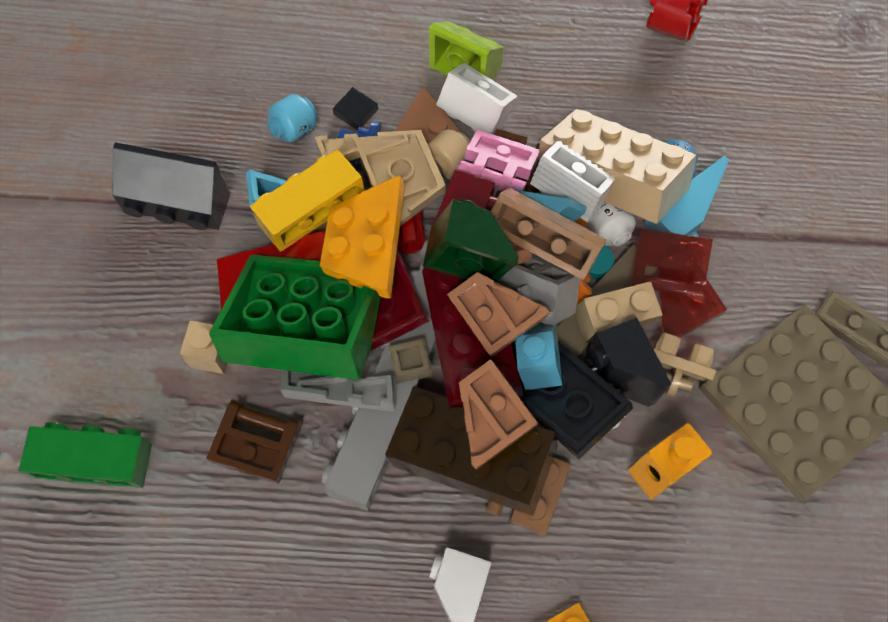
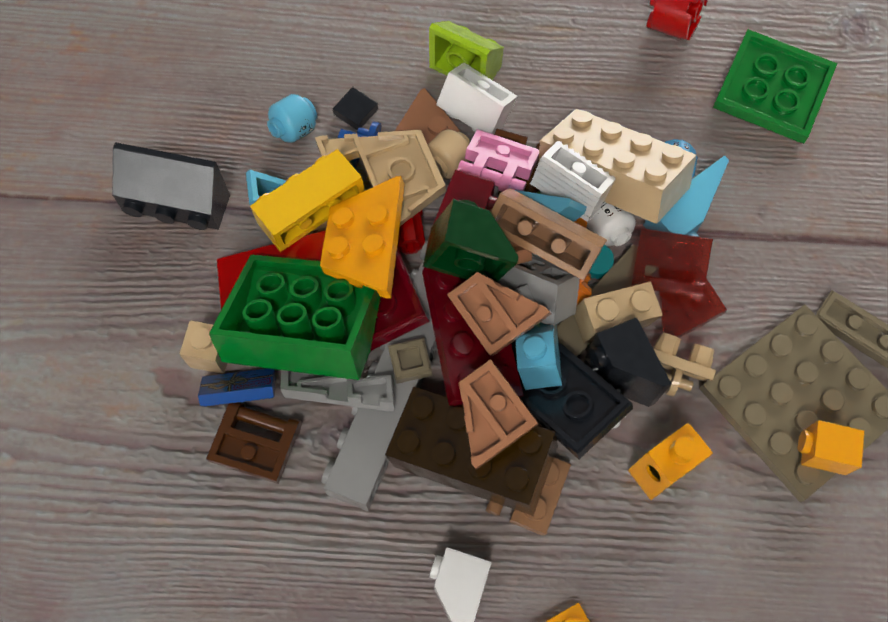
(86, 455): green brick -> none
(237, 387): none -> blue tile
(775, 86): none -> green plate
(831, 447): none -> light orange brick

